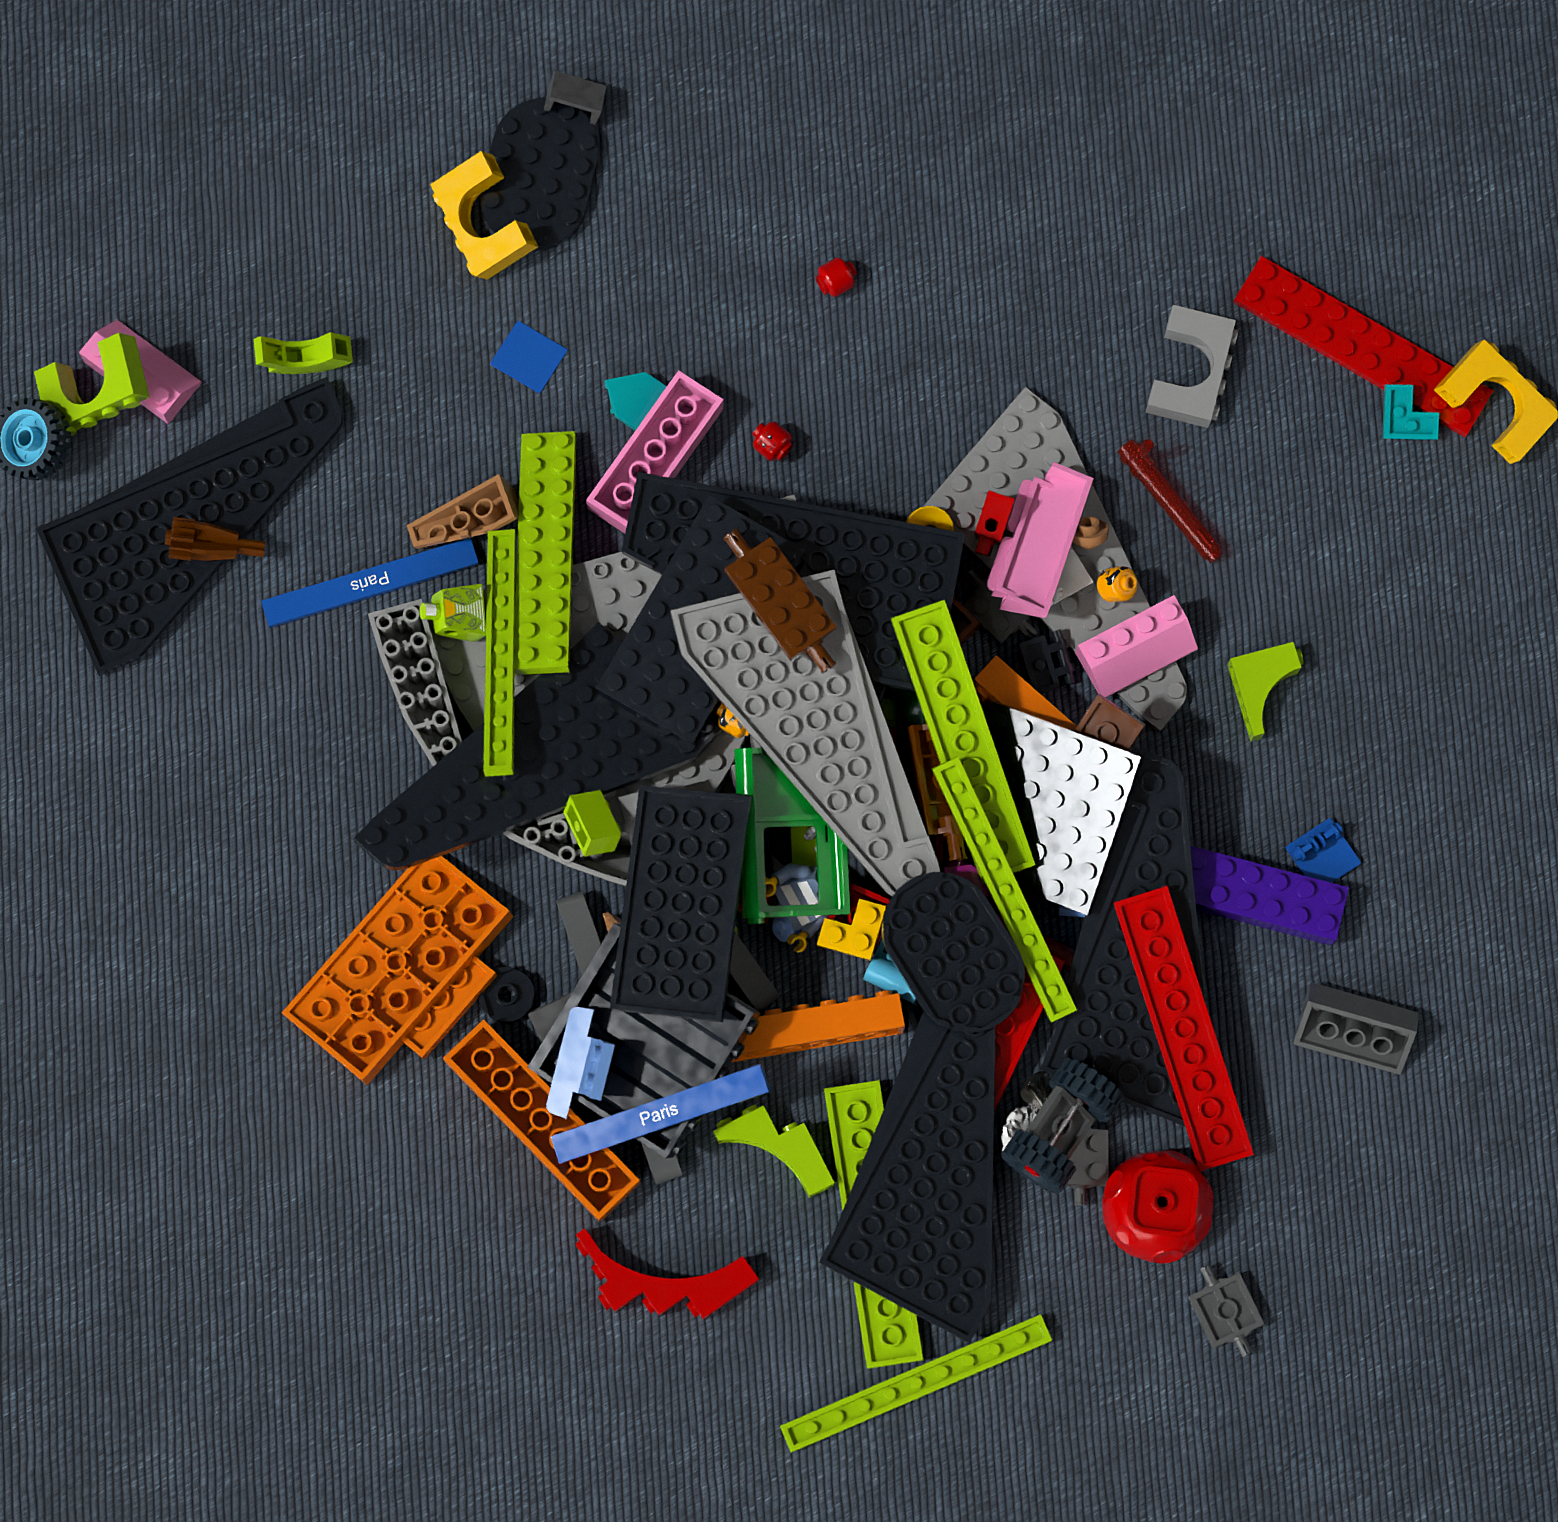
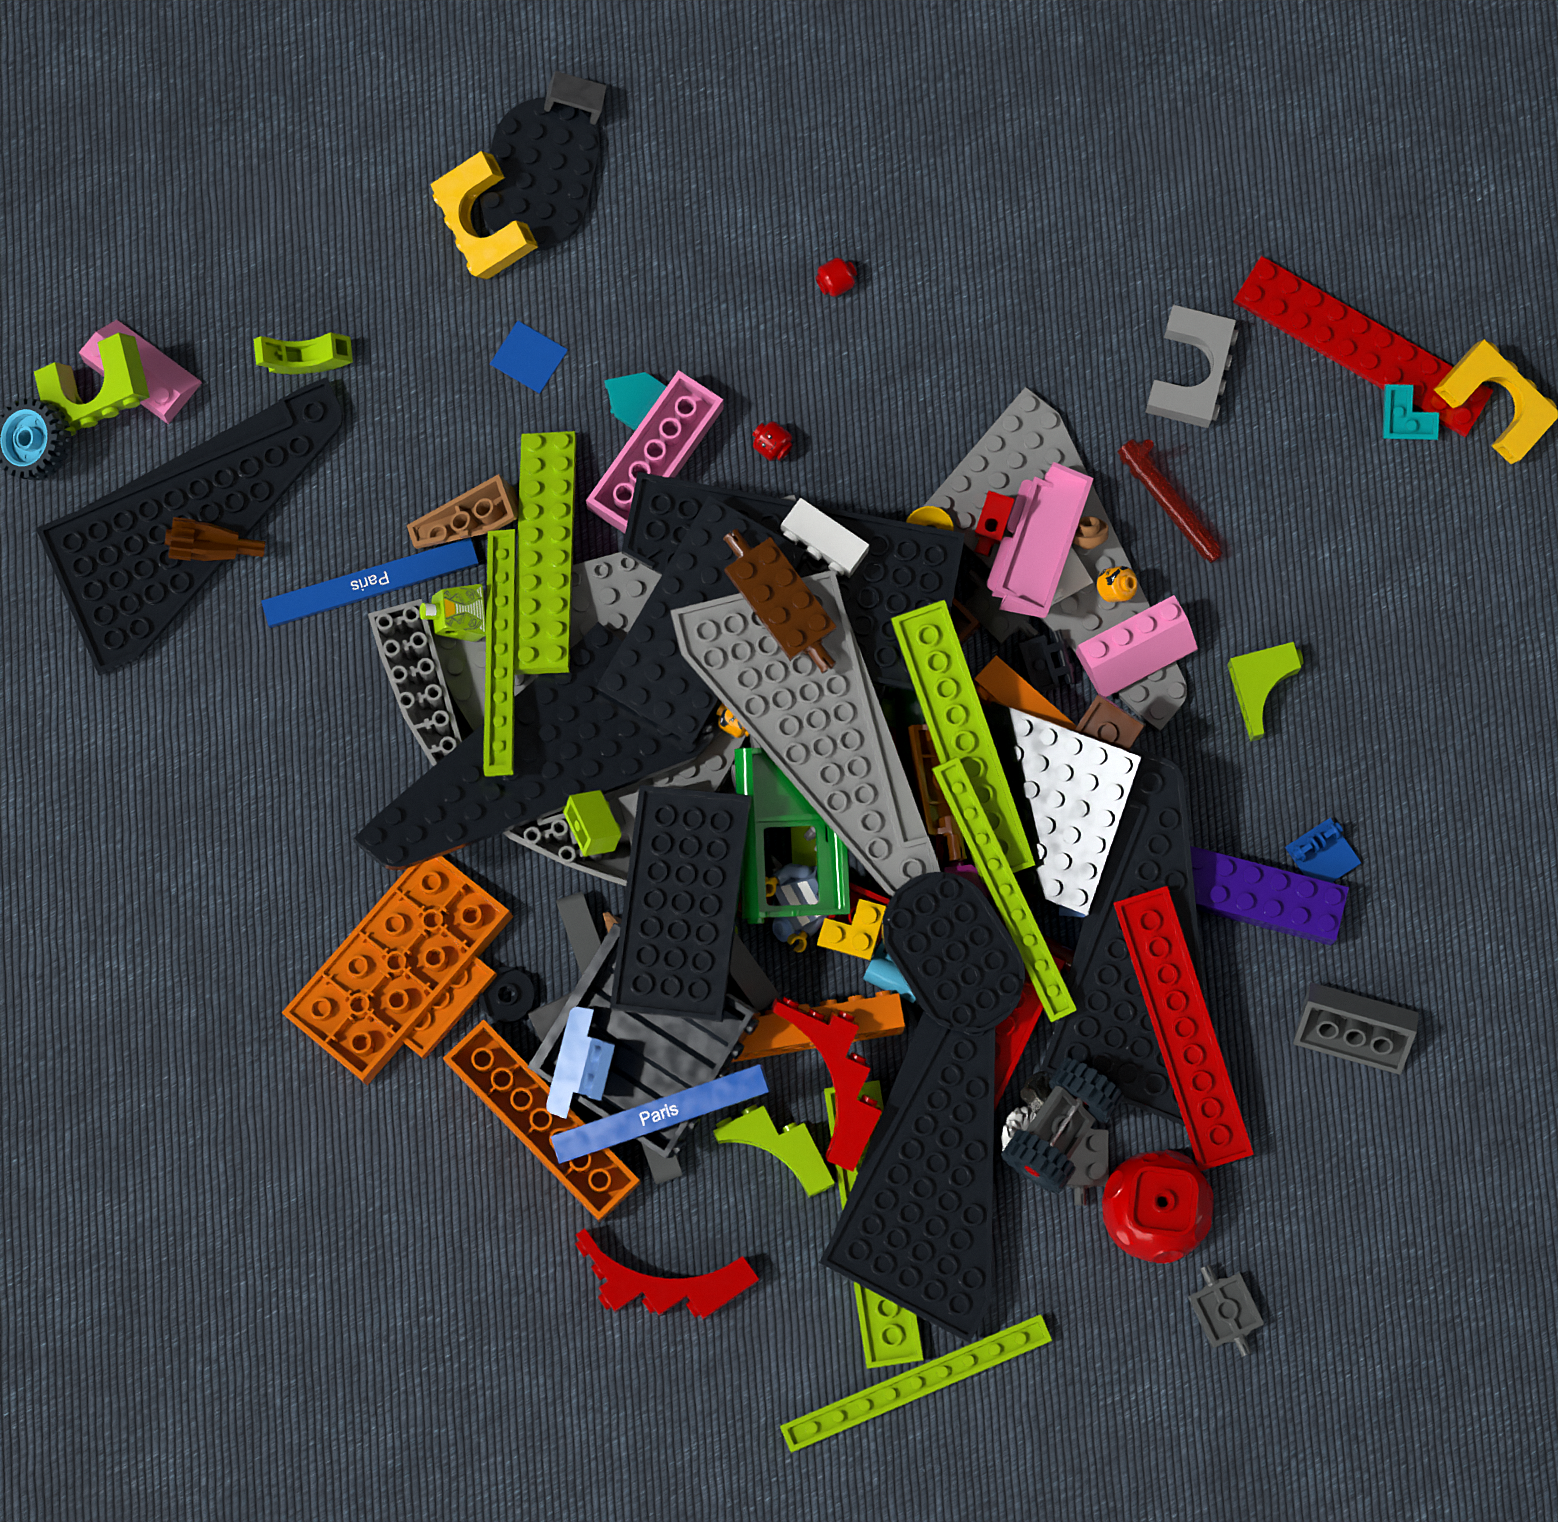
(824, 538): none -> white brick
(854, 1114): none -> red arch

